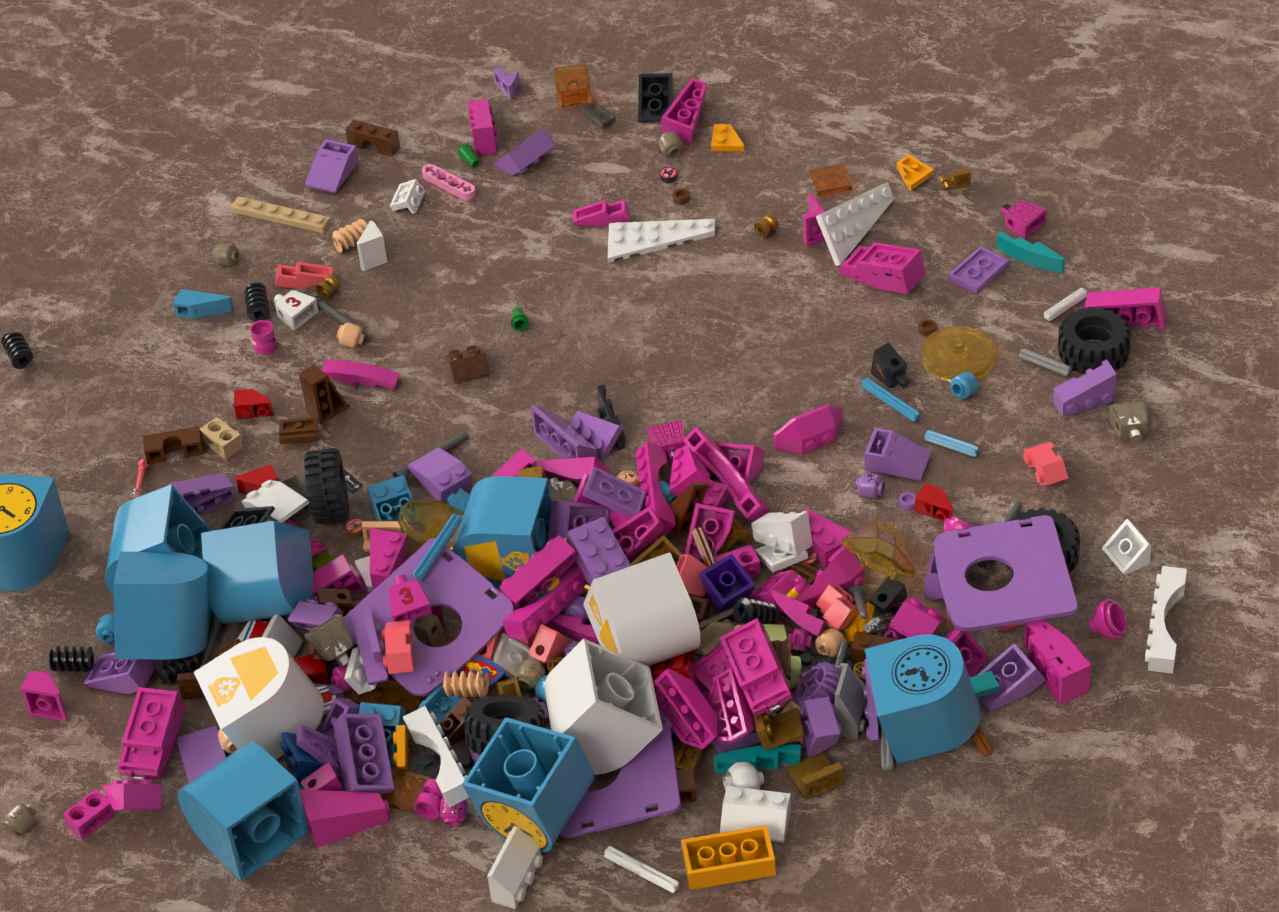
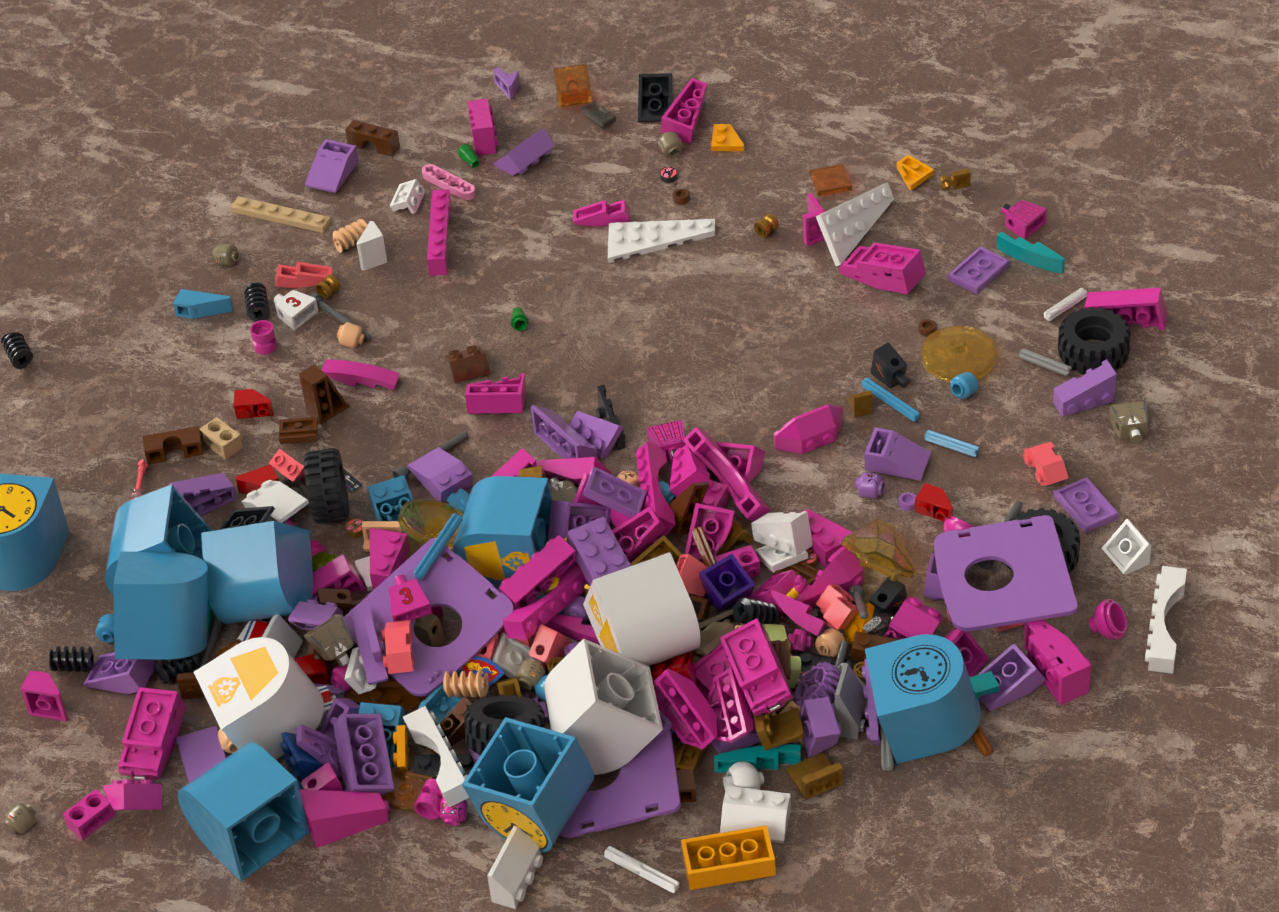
(287, 466): none -> coral bracket
(438, 232): none -> dark pink arch
(496, 397): none -> dark pink wedge
(861, 403): none -> pearl gold slope
(1086, 505): none -> medium lavender tile

